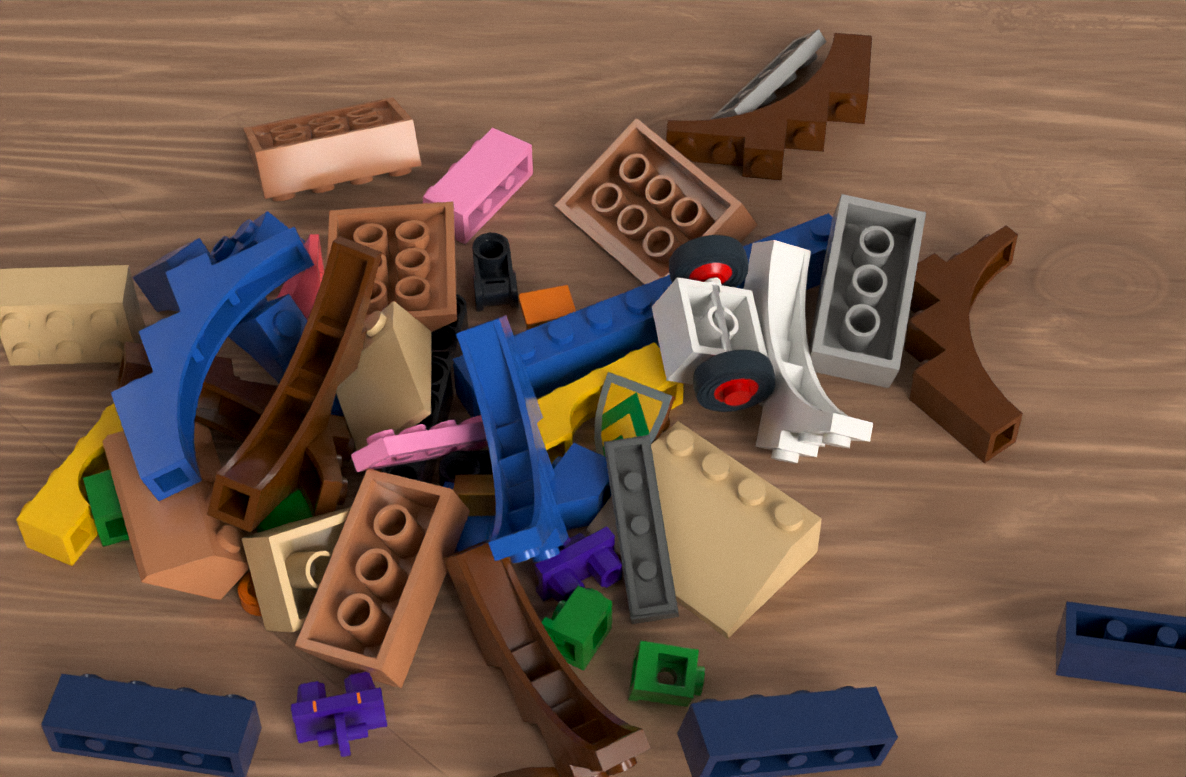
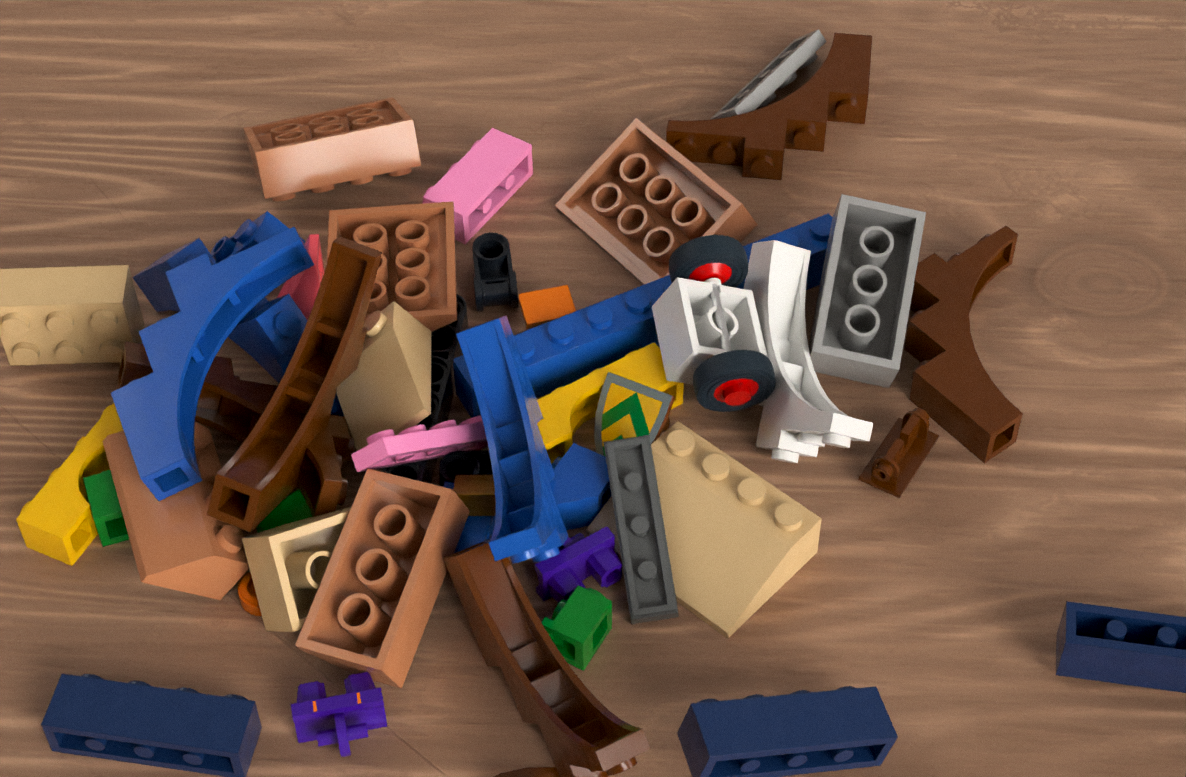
(680, 662): green brick -> none
(900, 453): none -> reddish brown hinge

